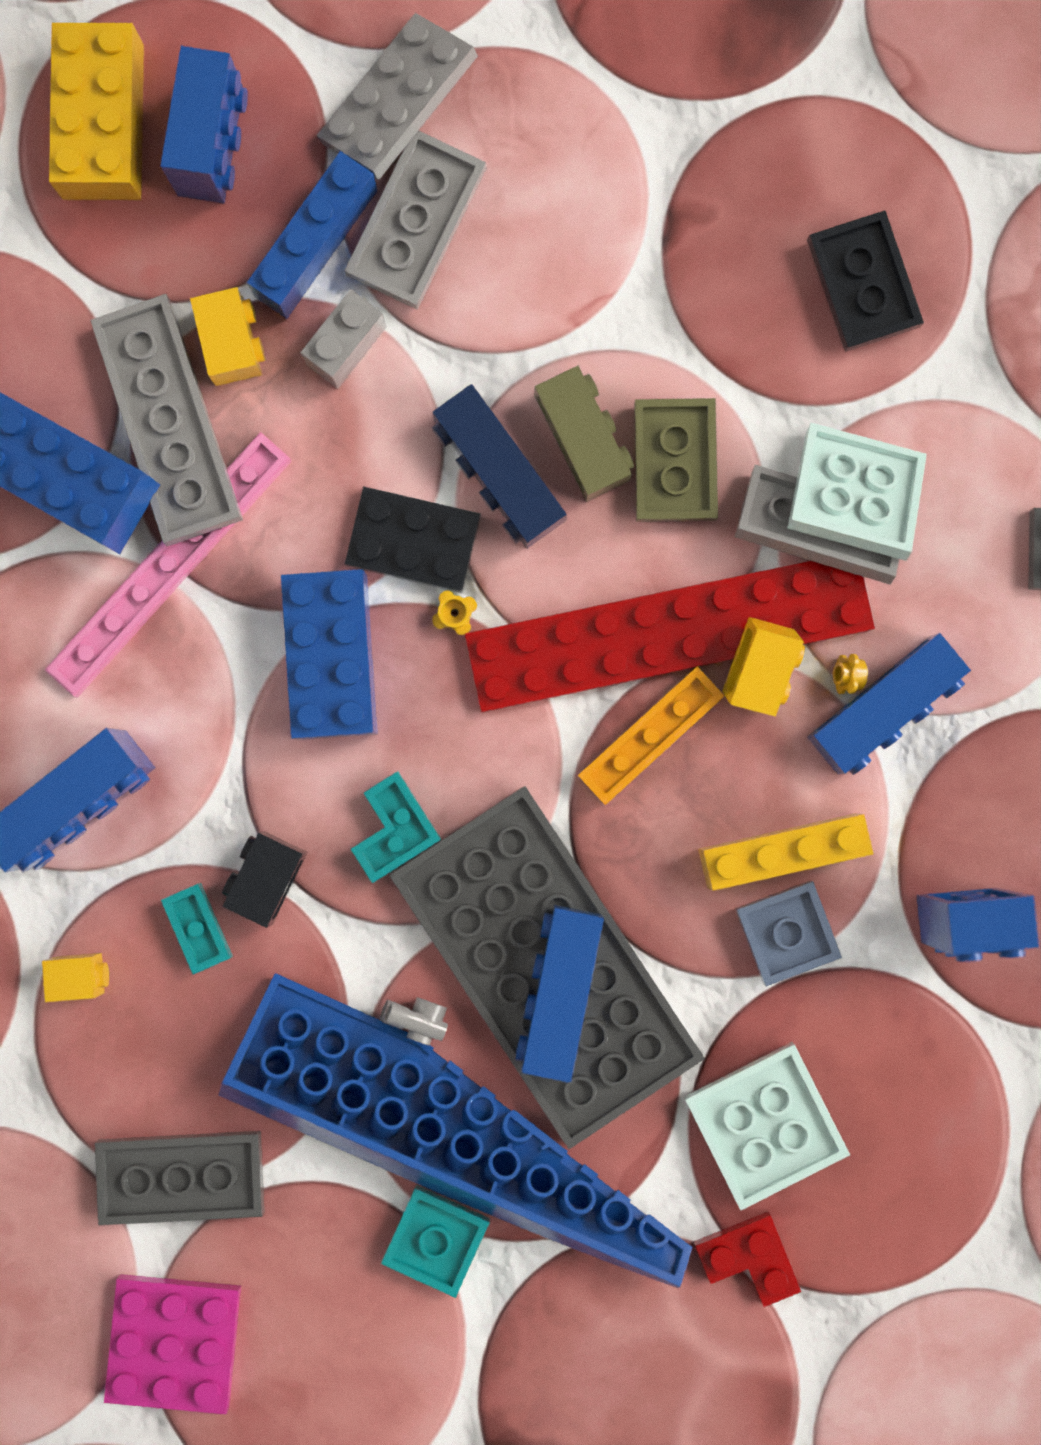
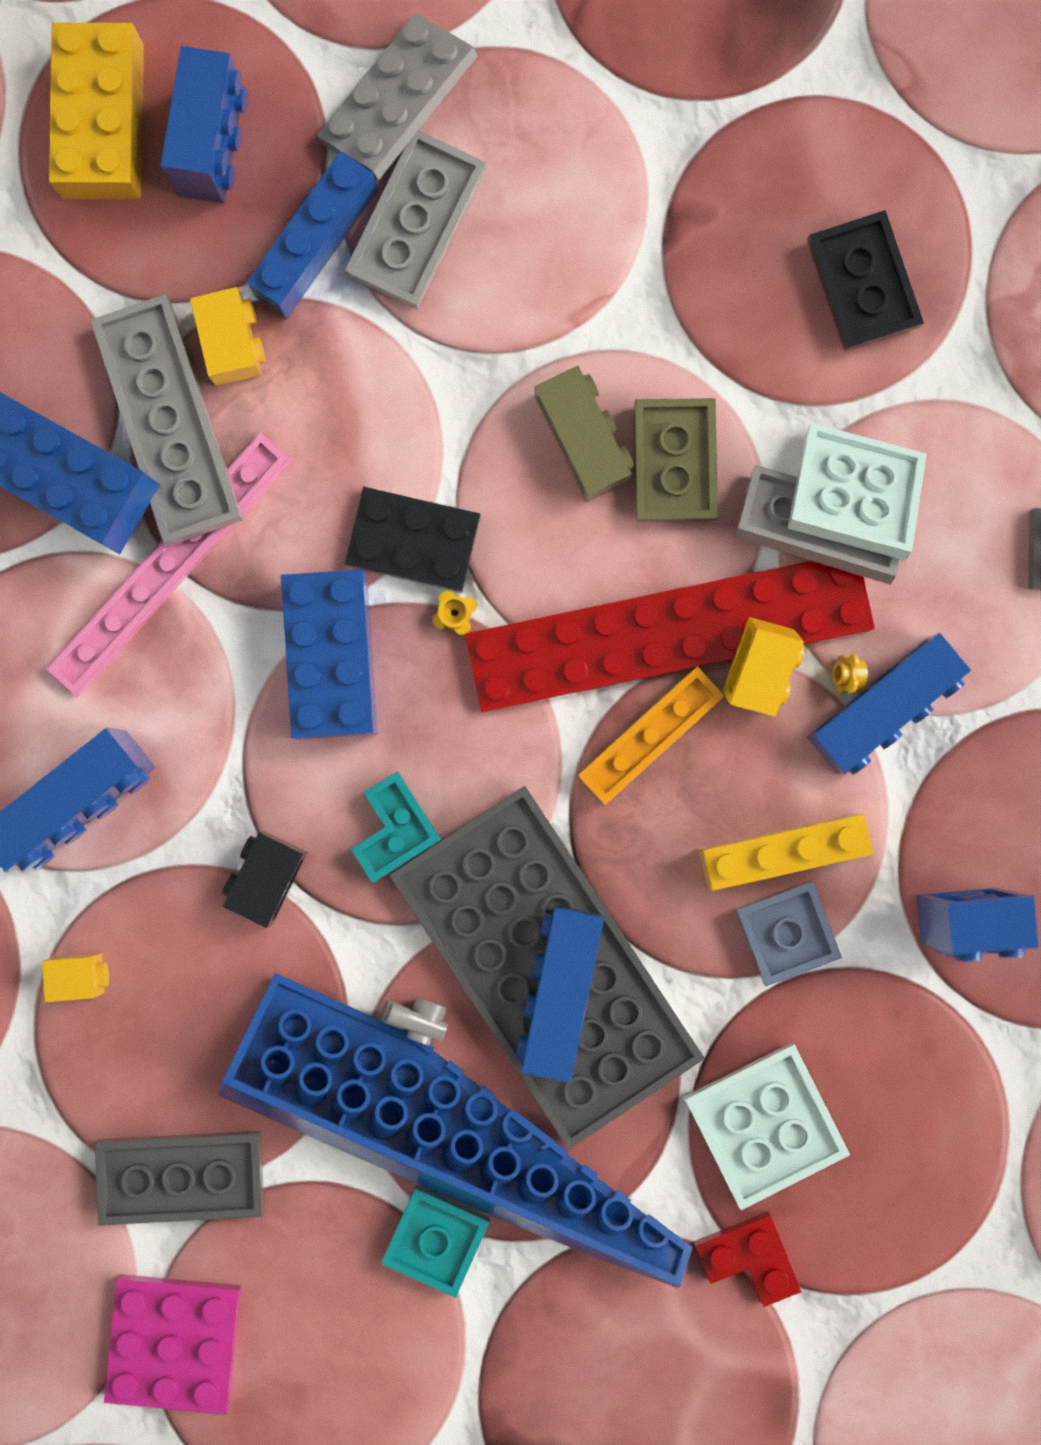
(197, 928): teal plate -> none
(344, 339): light grey piece -> none
(498, 466): dark blue brick -> none

